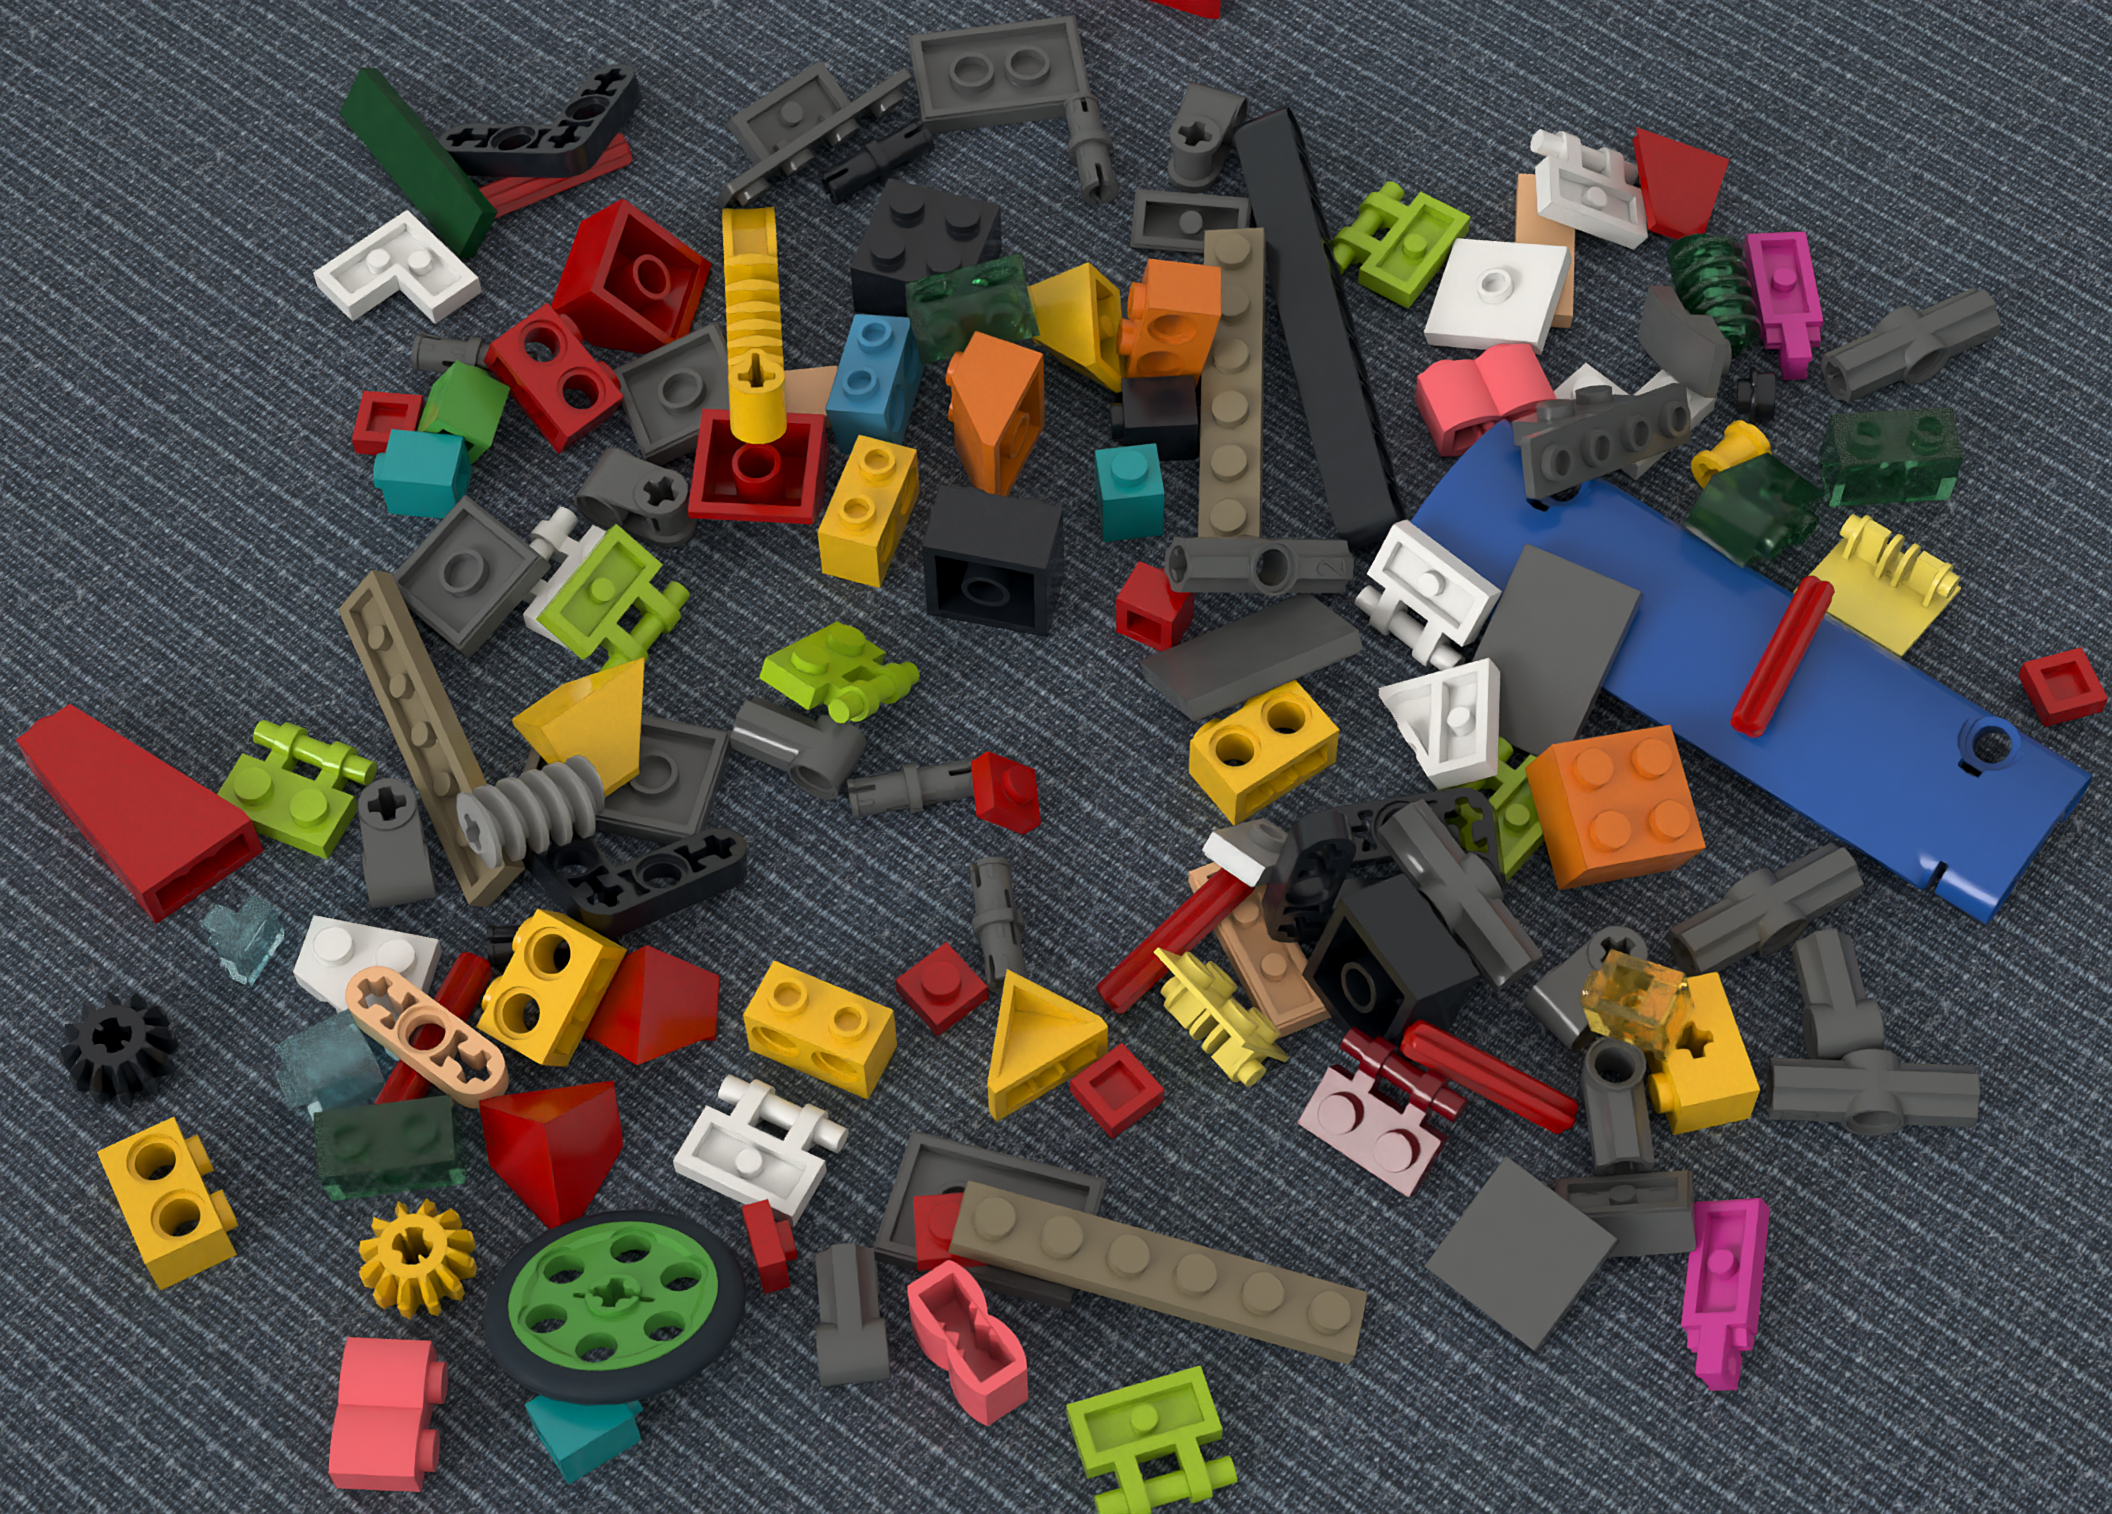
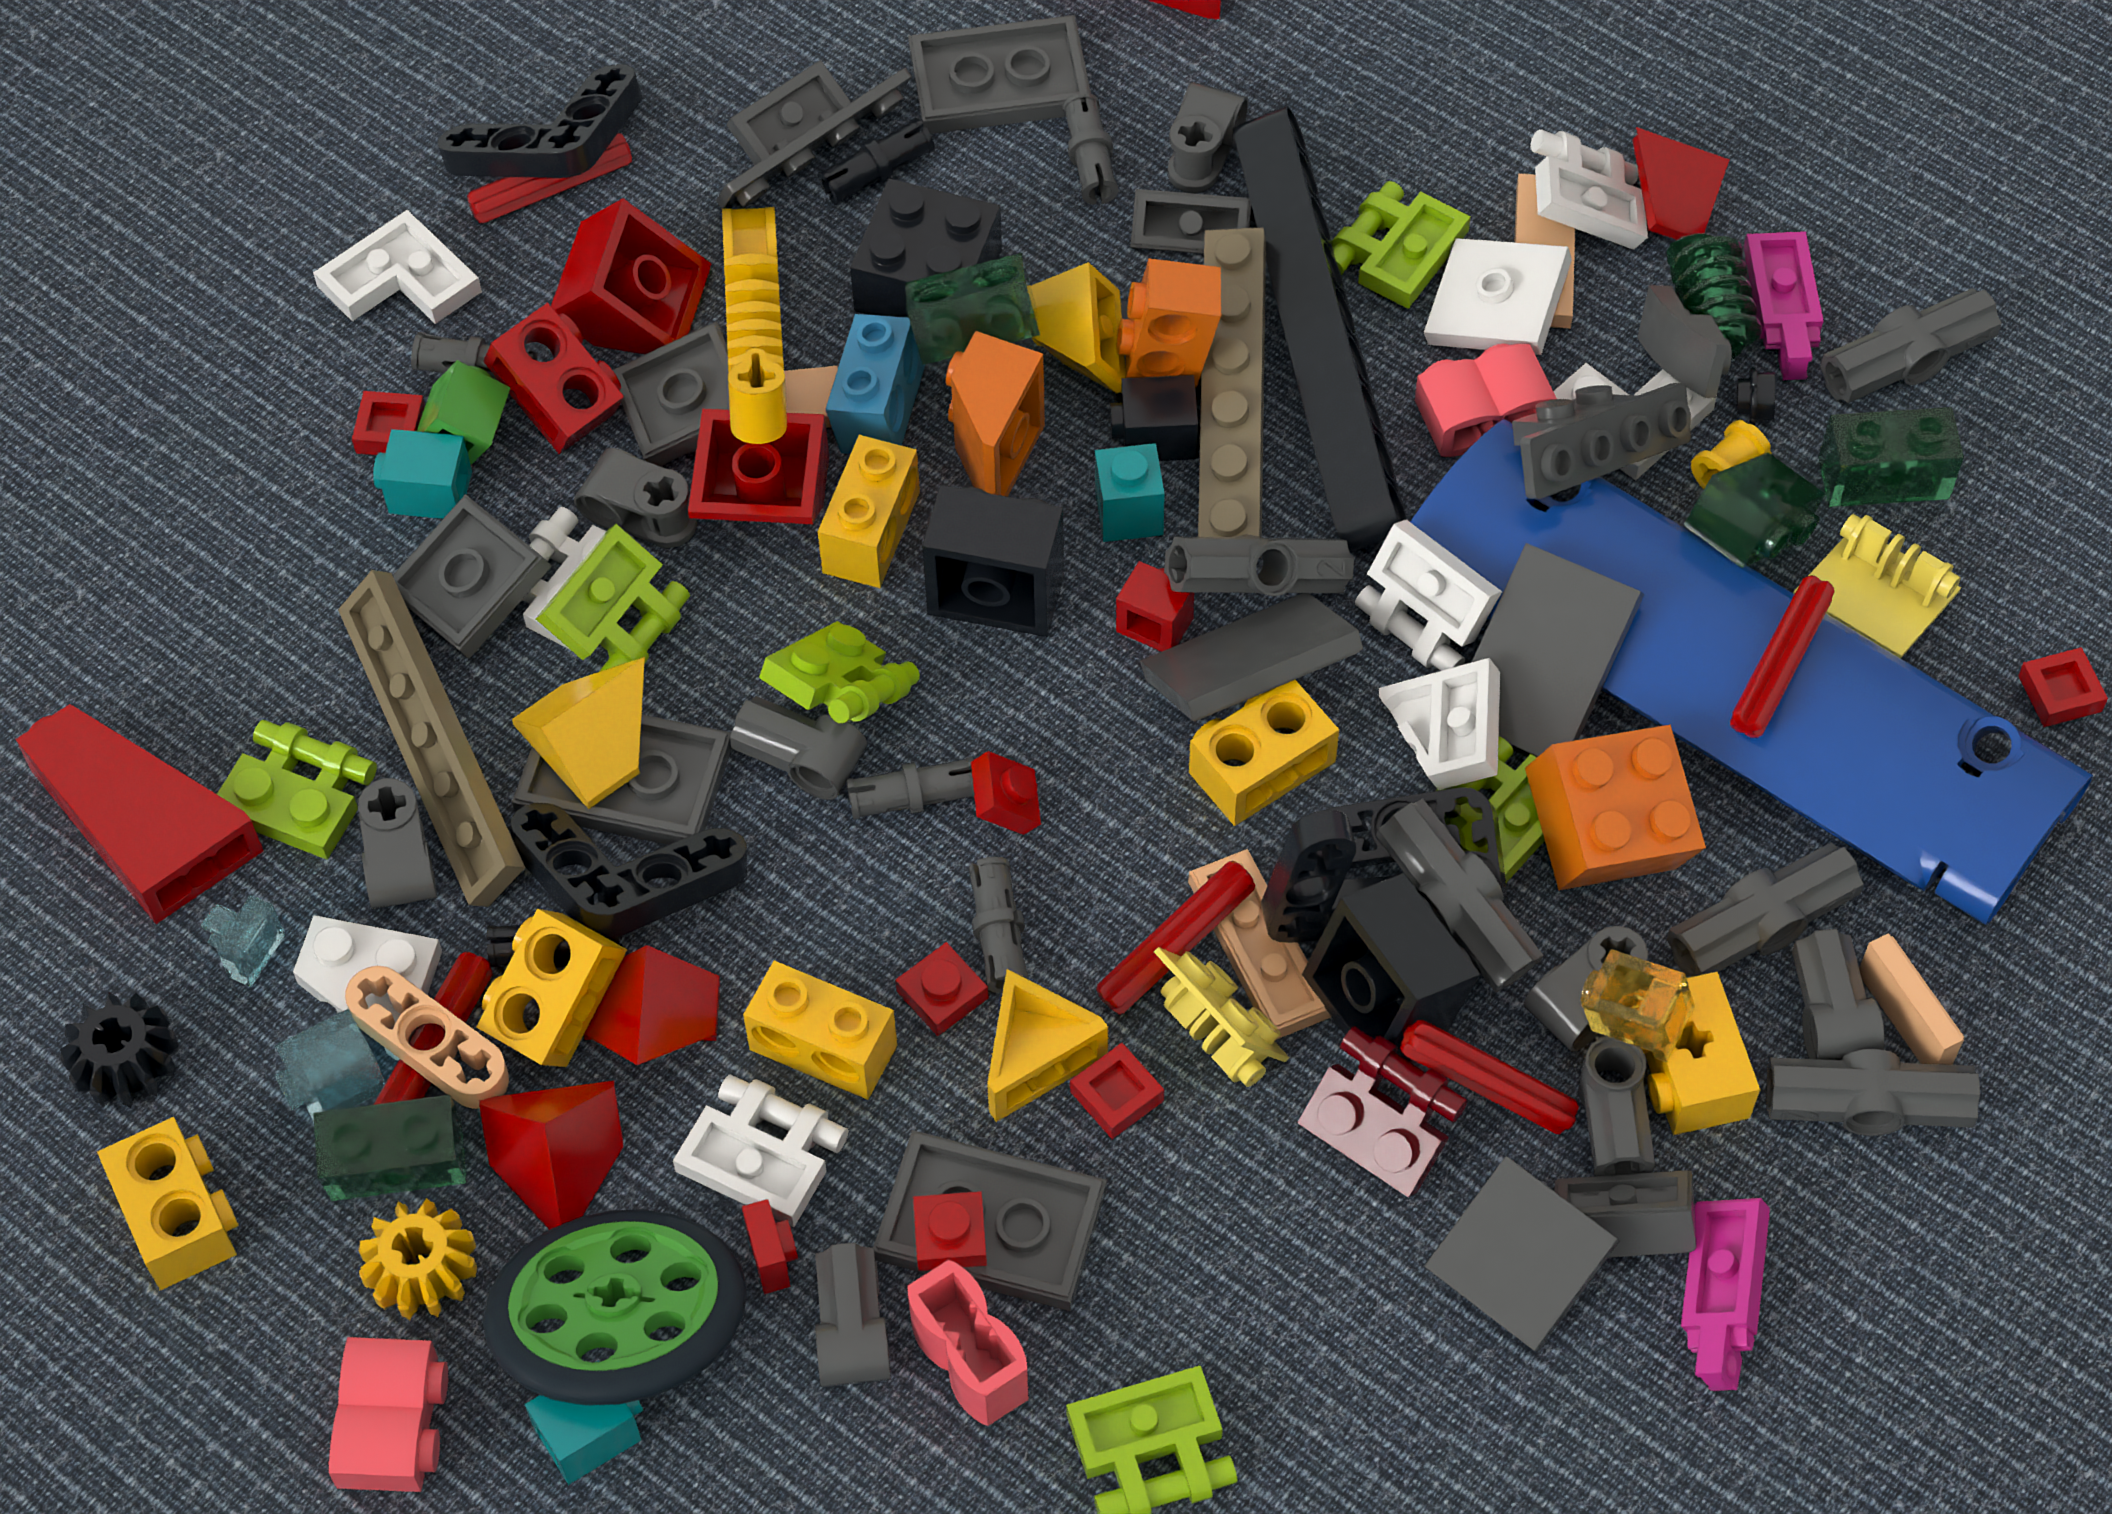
(418, 163): dark green tile -> none
(531, 810): light grey piece -> none
(1158, 1272): dark tan plate -> none
(1247, 850): light grey plate -> none
(1910, 1003): none -> light nougat tile

